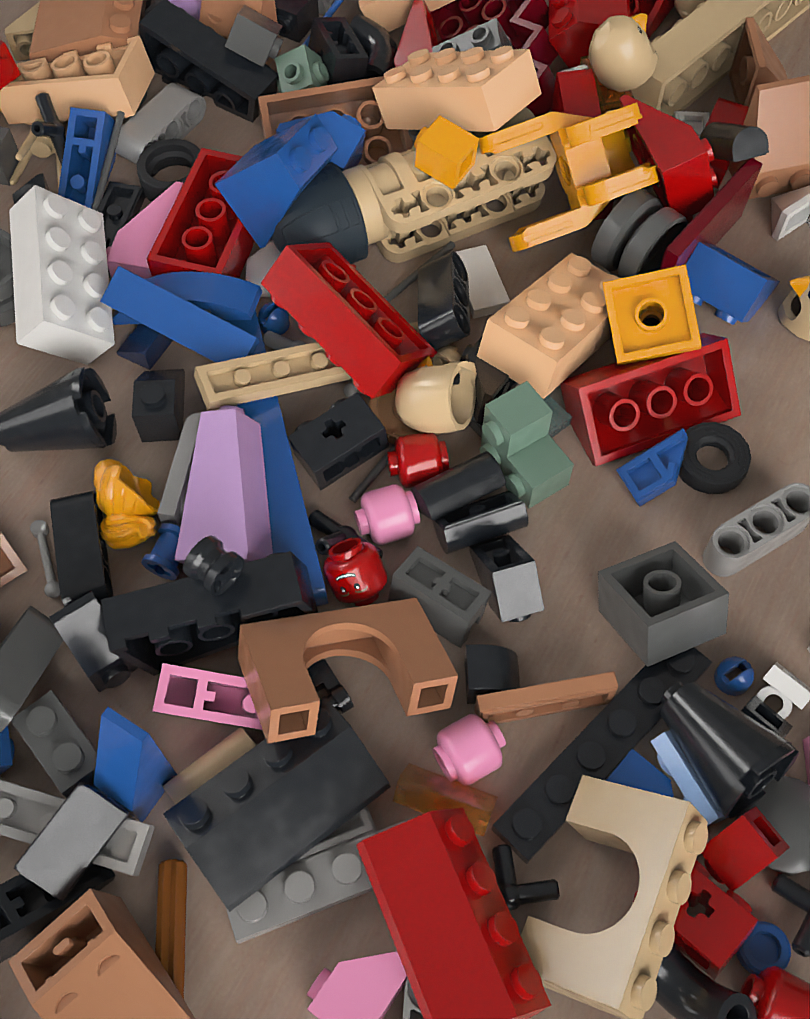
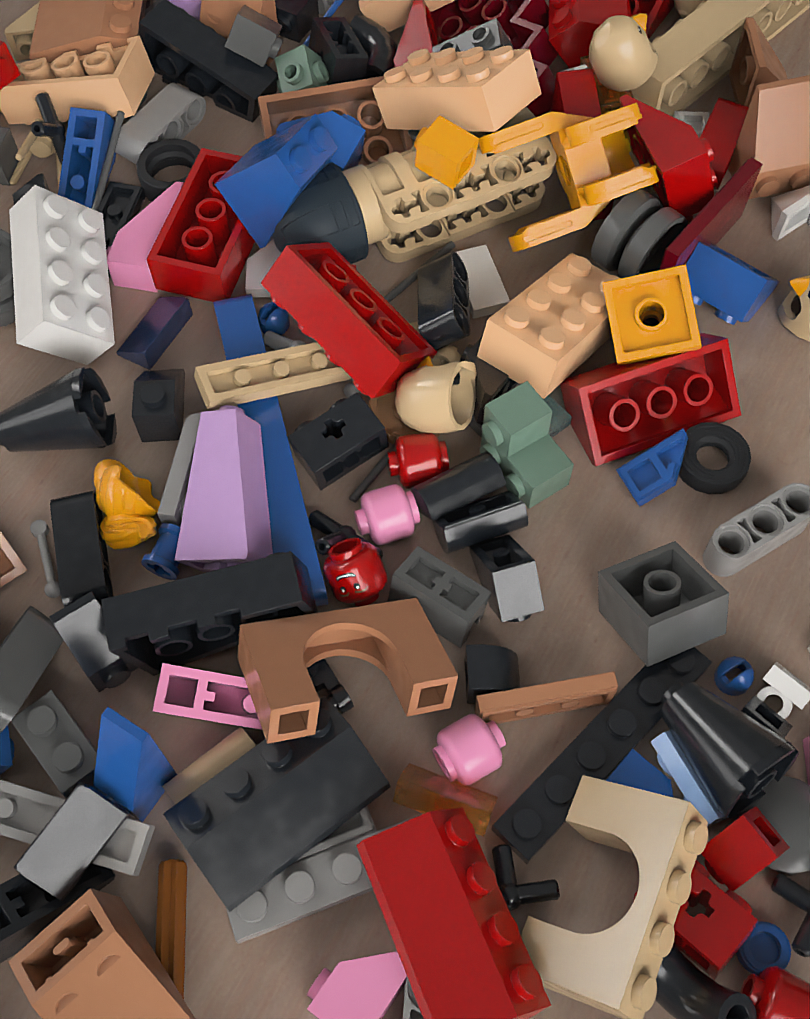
(177, 318): blue tile -> none
(213, 565): black wheel -> none
(221, 294): blue slope -> none
(735, 141): black brick -> none

